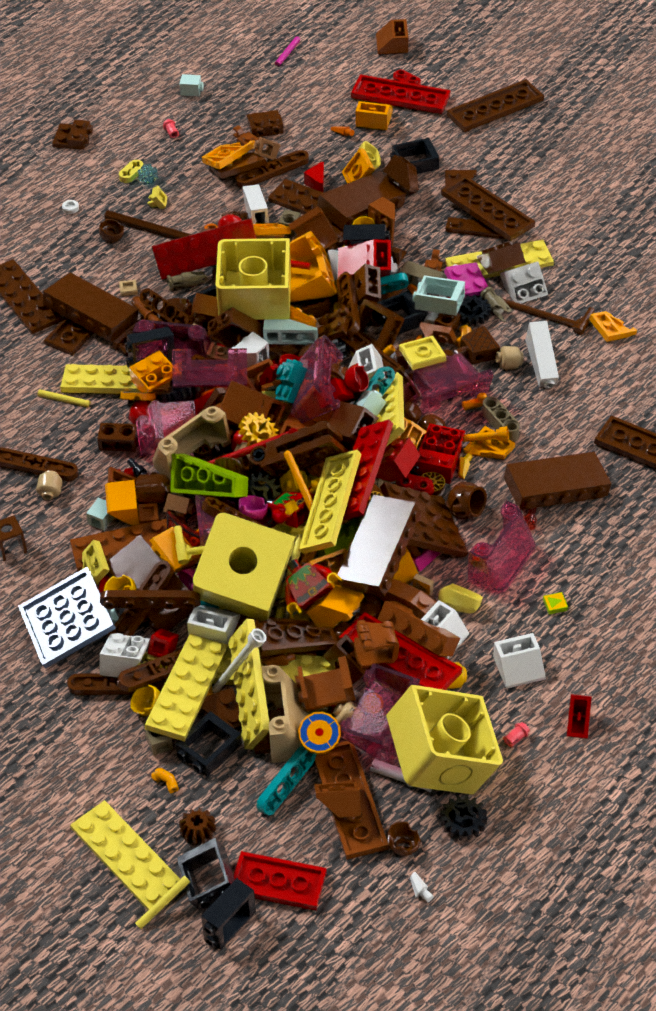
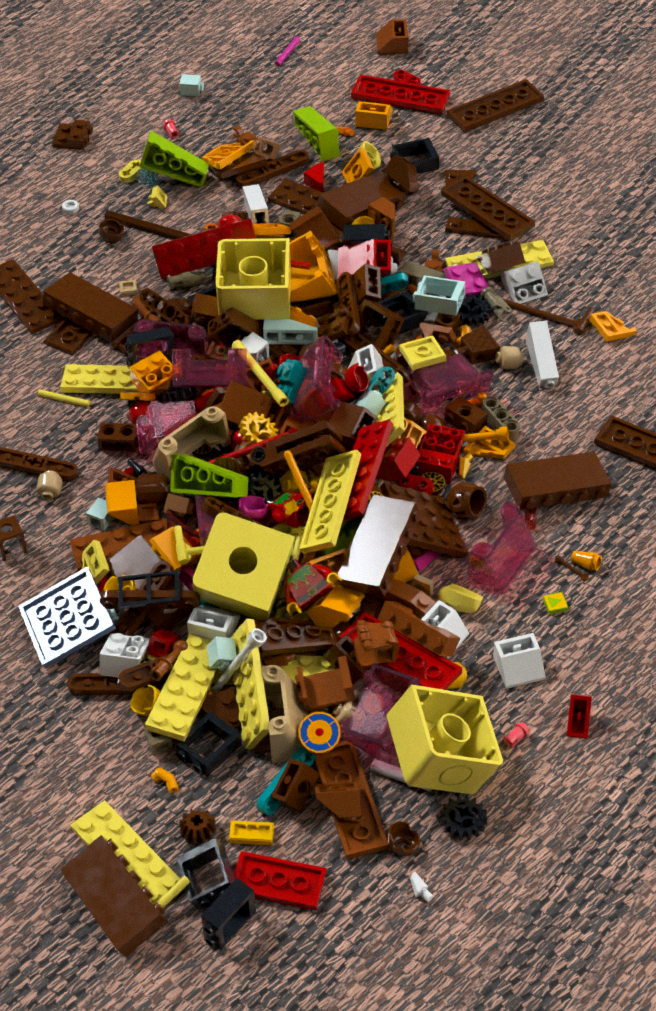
(114, 895): none -> reddish brown brick
(148, 580): none -> black window
(164, 665): none -> dark orange pin
(173, 161): none -> lime wedge
(221, 653): none -> light aqua brick
(251, 833): none -> yellow plate
(265, 123): reddish brown plate -> none
(277, 393): none -> light yellow piece
(295, 785): none -> reddish brown brick
(318, 132): none -> lime wedge
(465, 416): none -> reddish brown brick
(584, 577): none -> reddish brown hinge
(587, 560): none -> light orange cone

